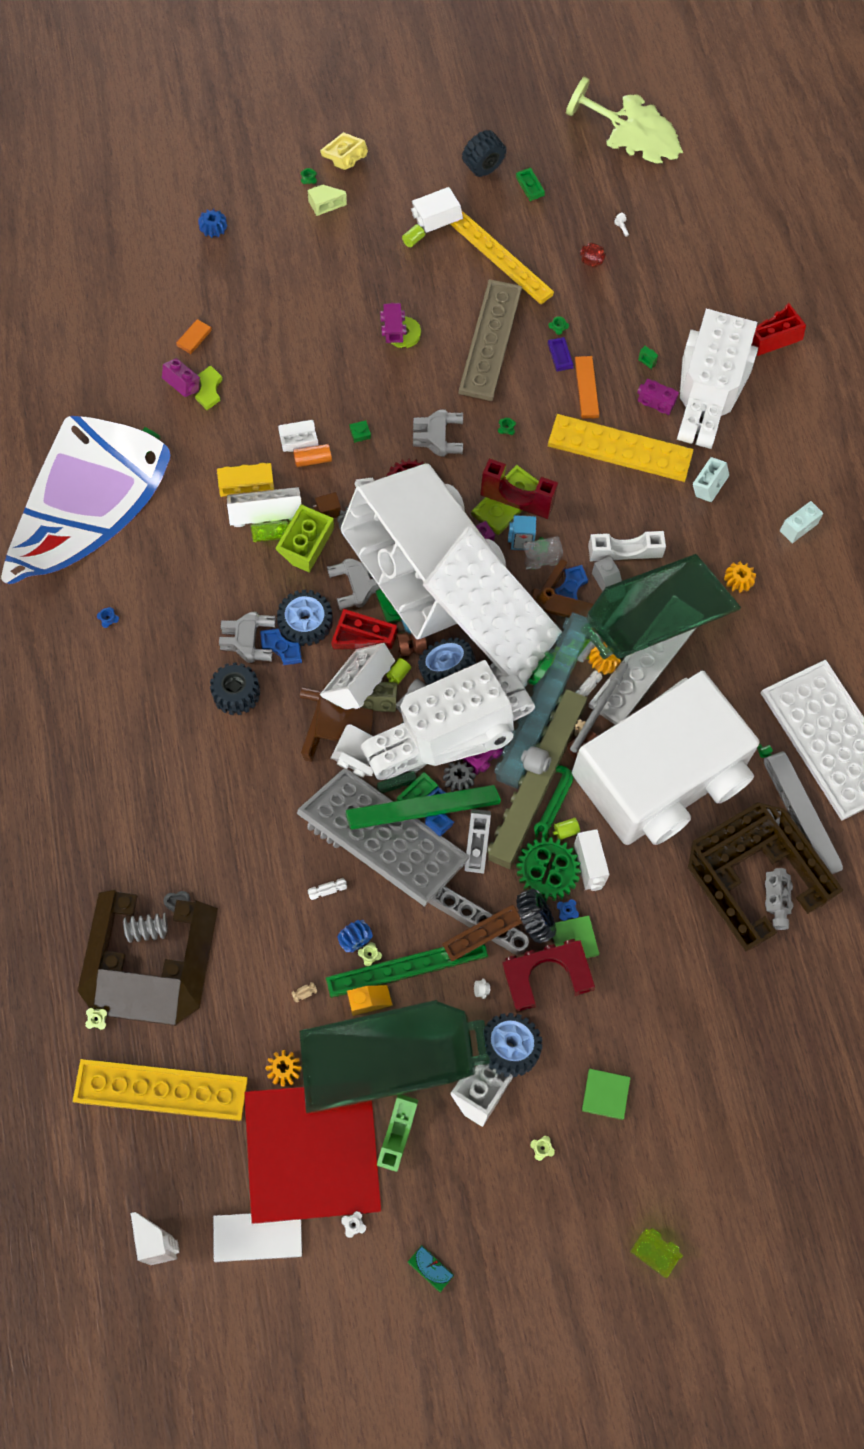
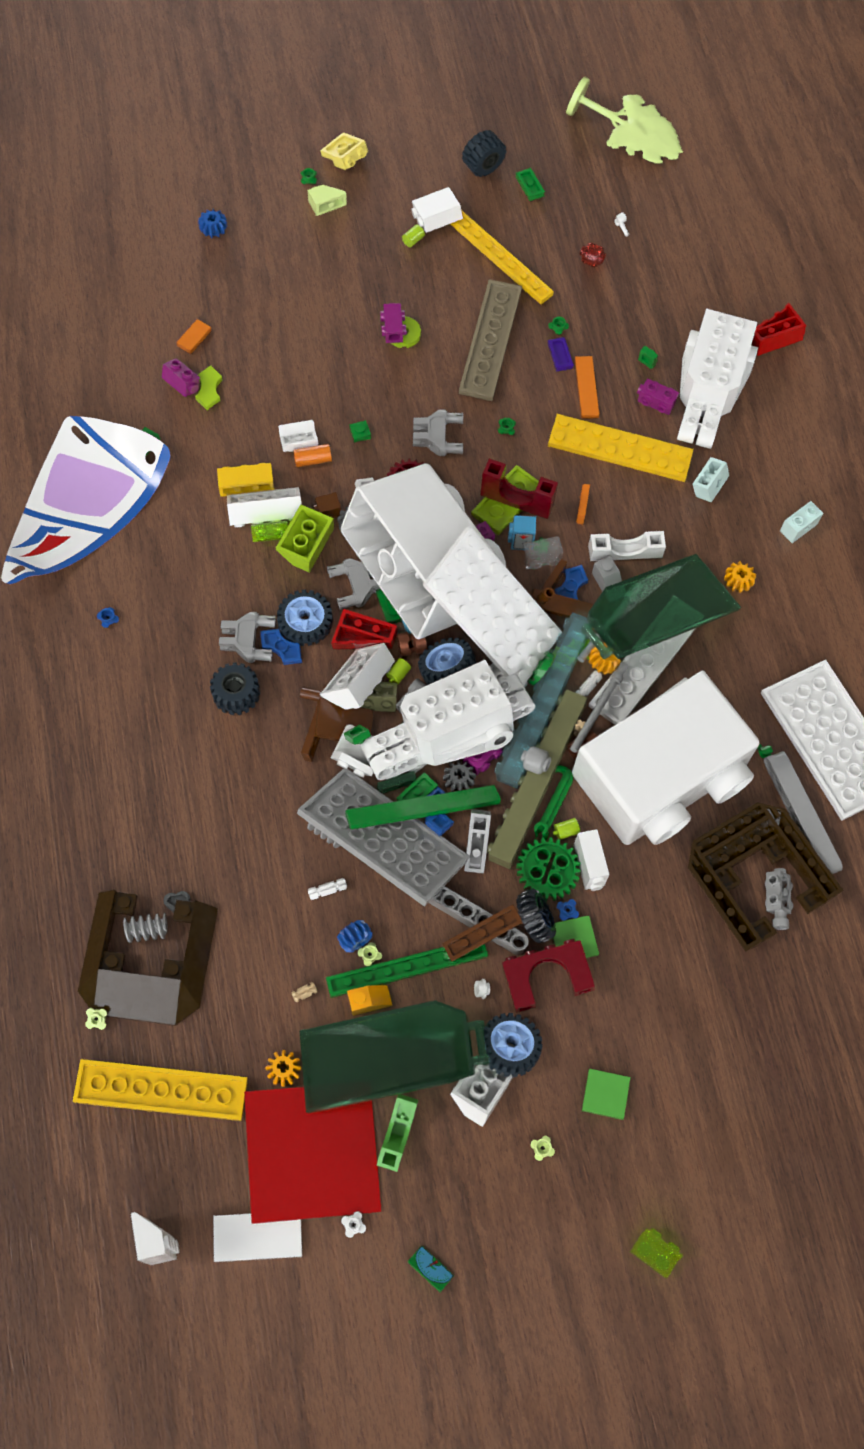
(357, 734): none -> green plate
(583, 504): none -> orange tile

